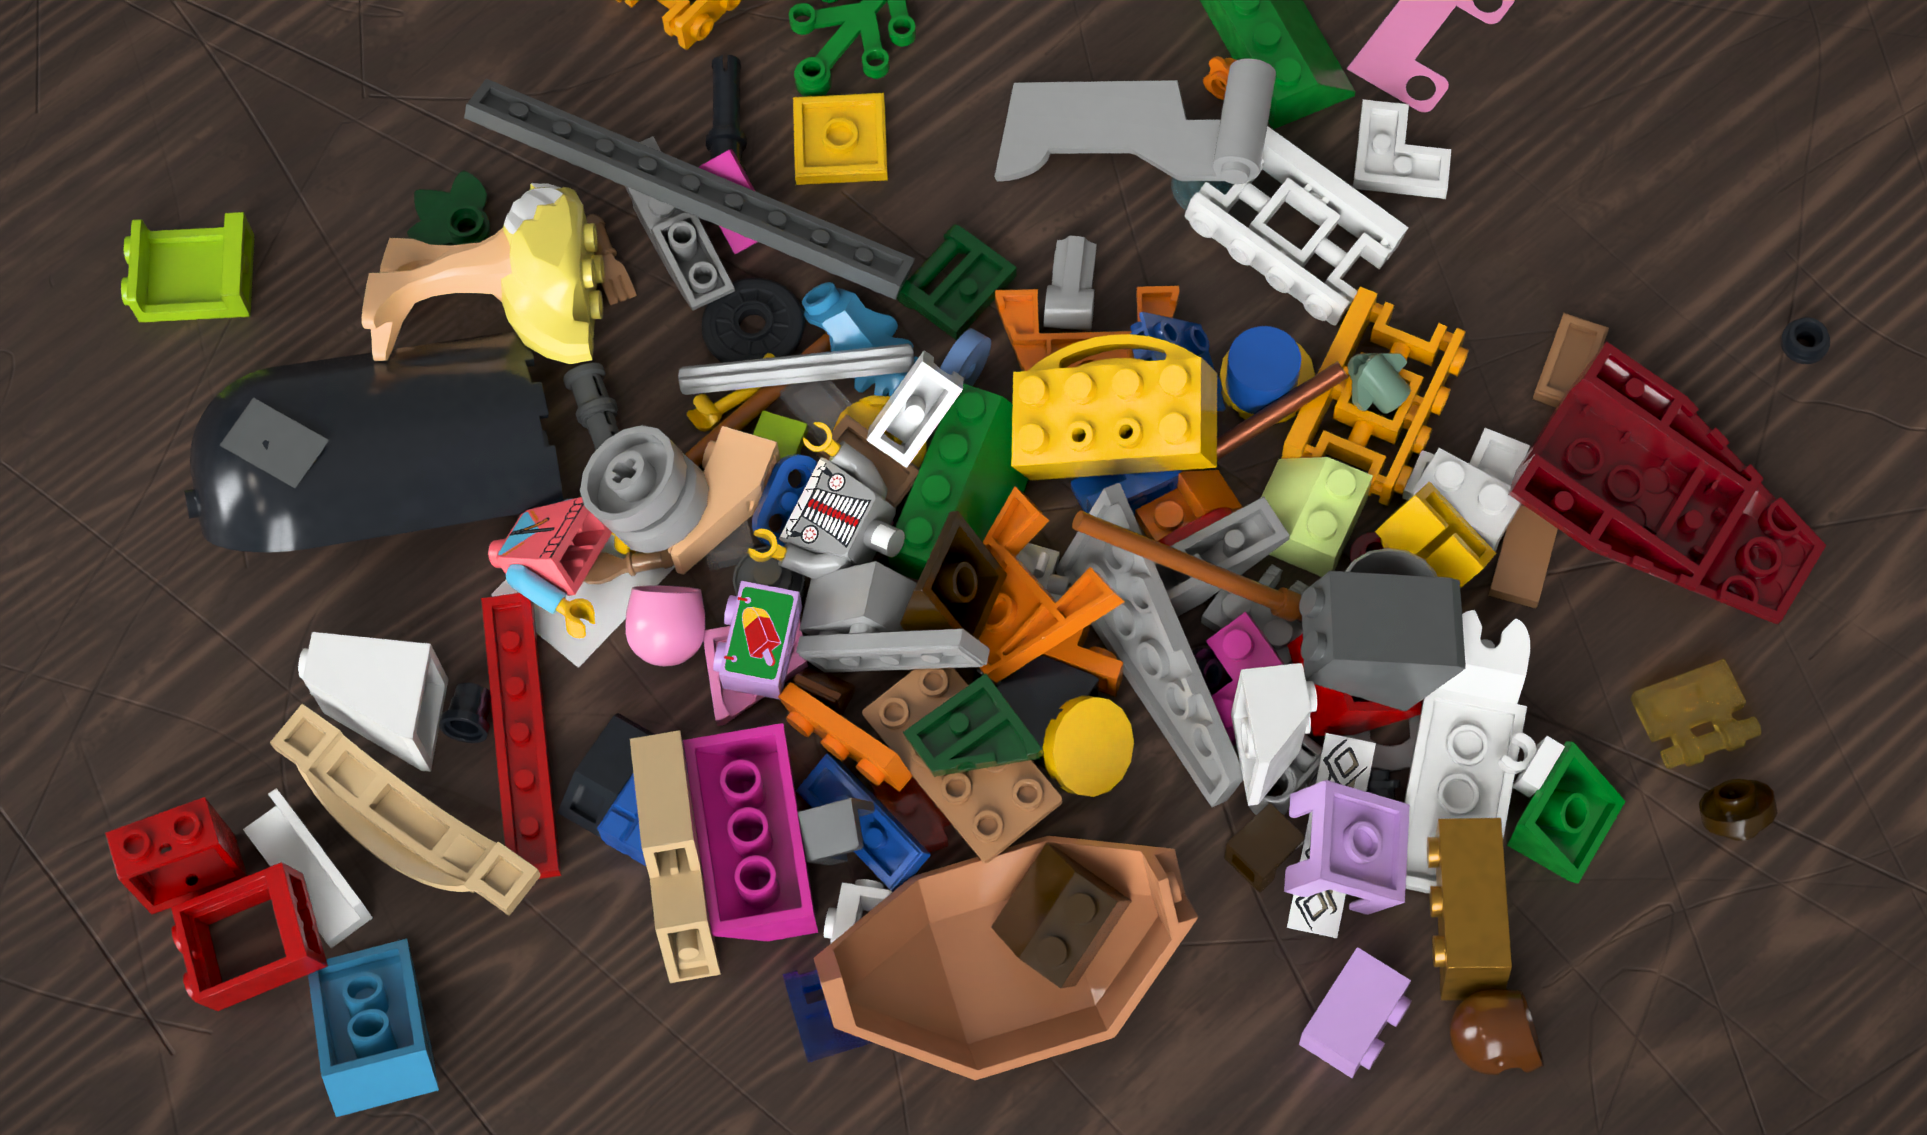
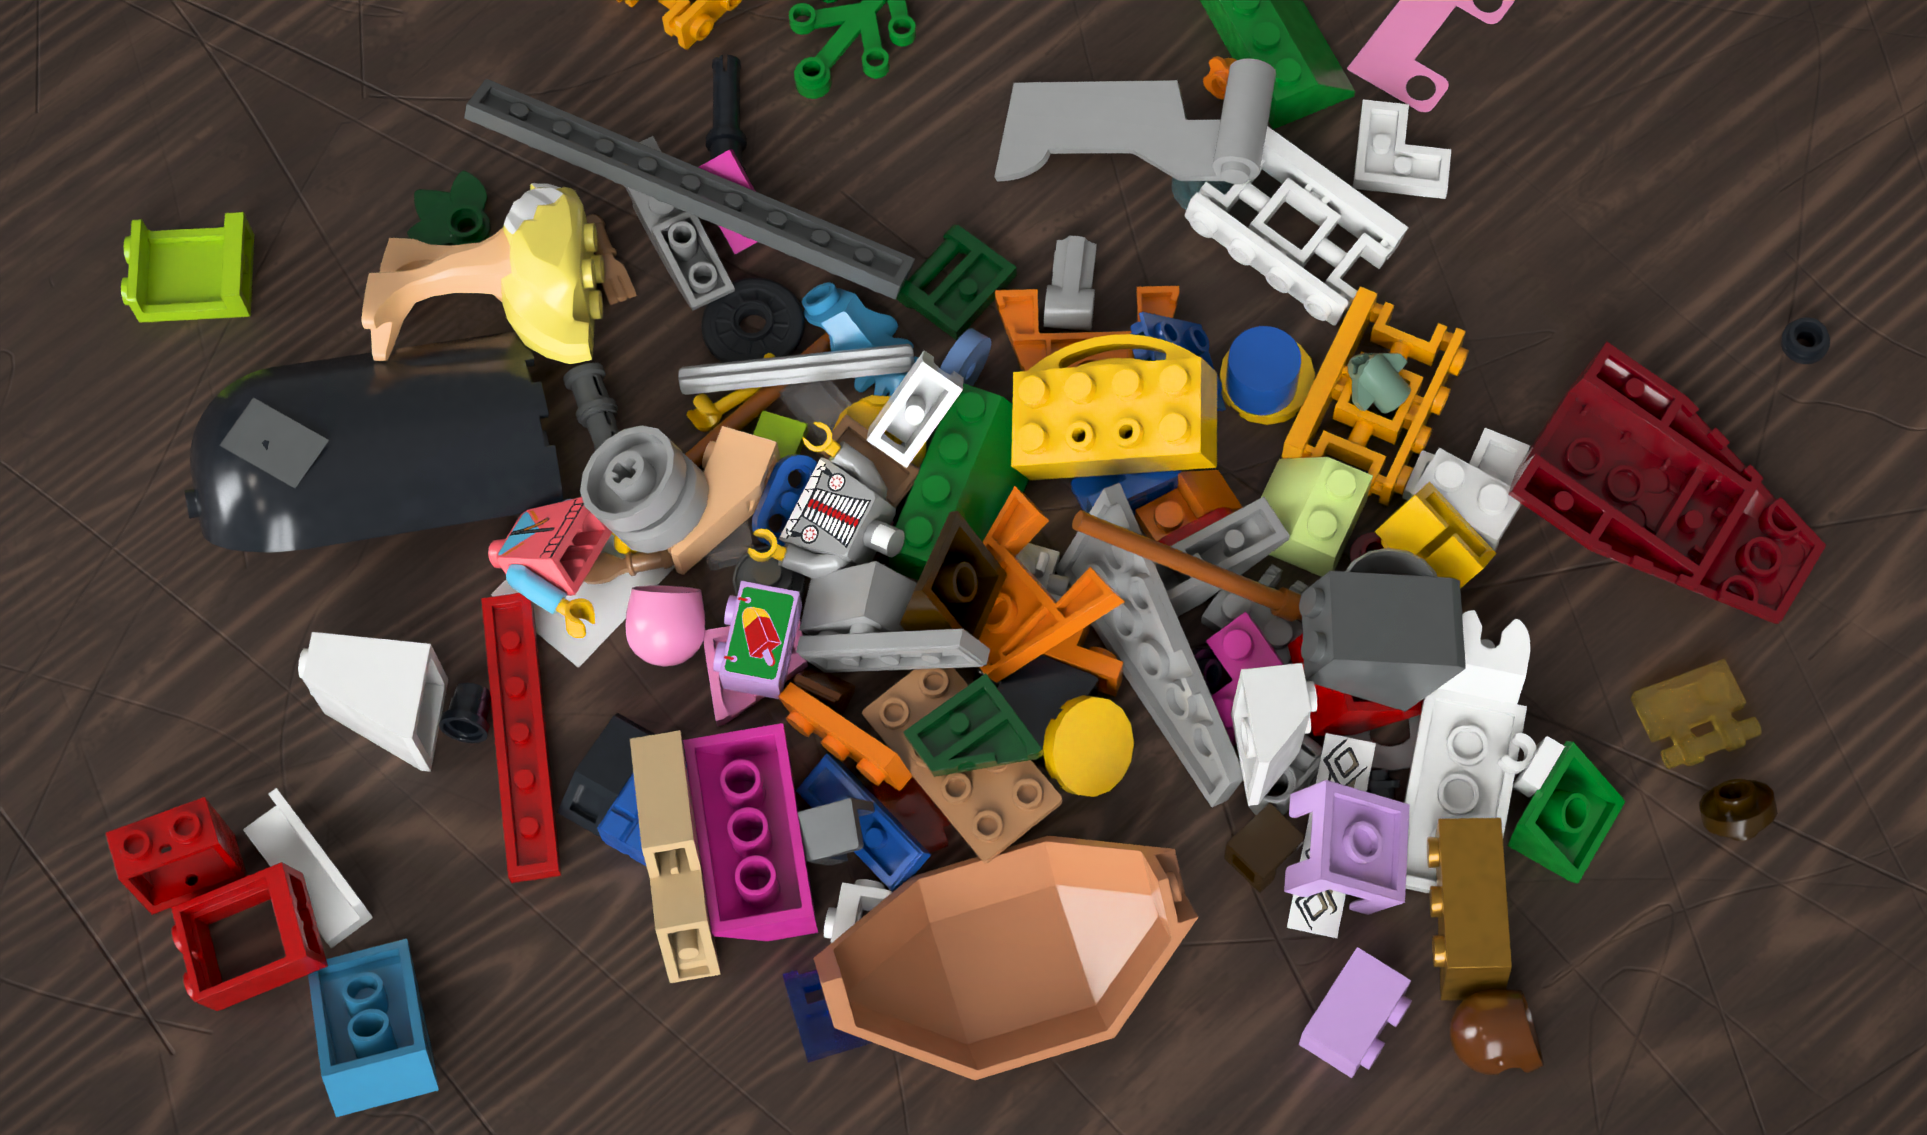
(397, 820): tan piece -> none
(840, 138): yellow tile -> none
(1059, 917): dark brown slope -> none
(1279, 410): copper bar -> none
(1523, 559): medium nougat tile -> none
(1569, 355): medium nougat tile -> none

